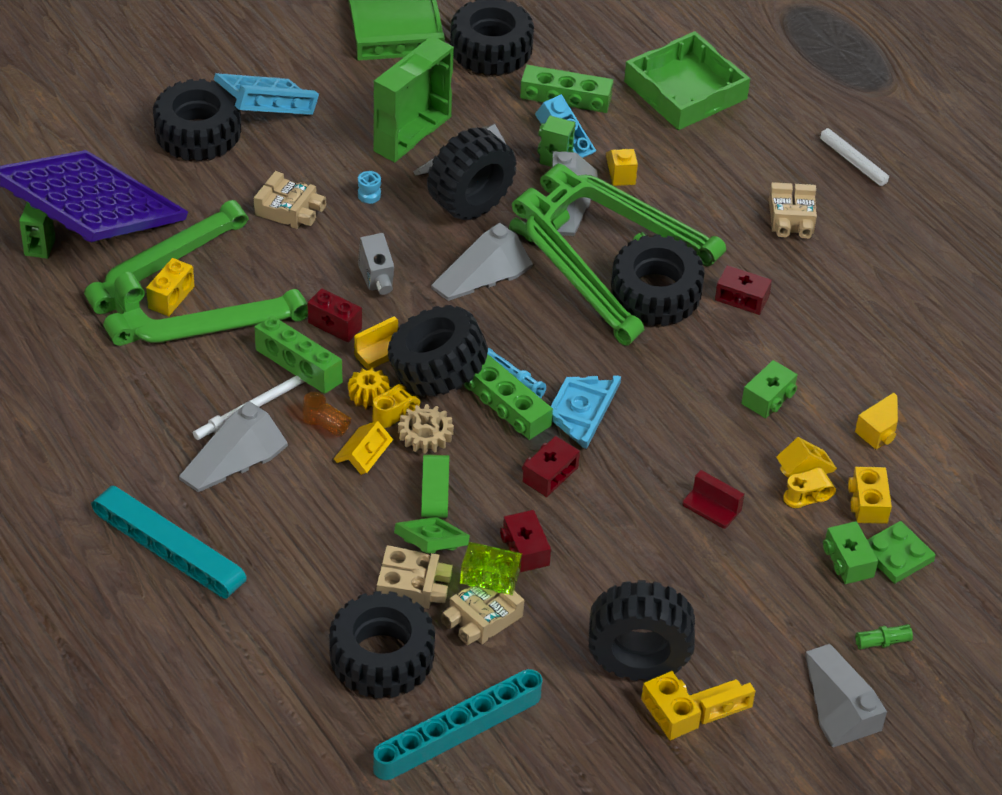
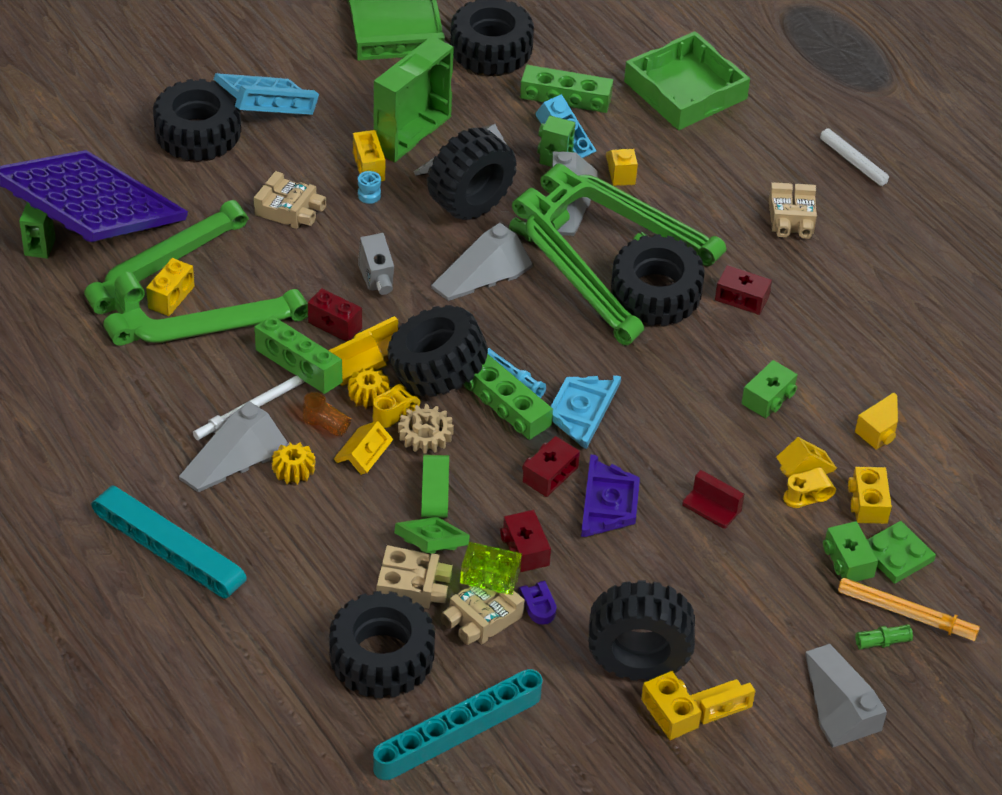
(293, 463): none -> yellow gear
(359, 354): none -> yellow panel
(368, 153): none -> yellow brick
(542, 608): none -> dark purple plate
(609, 498): none -> dark purple wing
(909, 609): none -> light orange axle

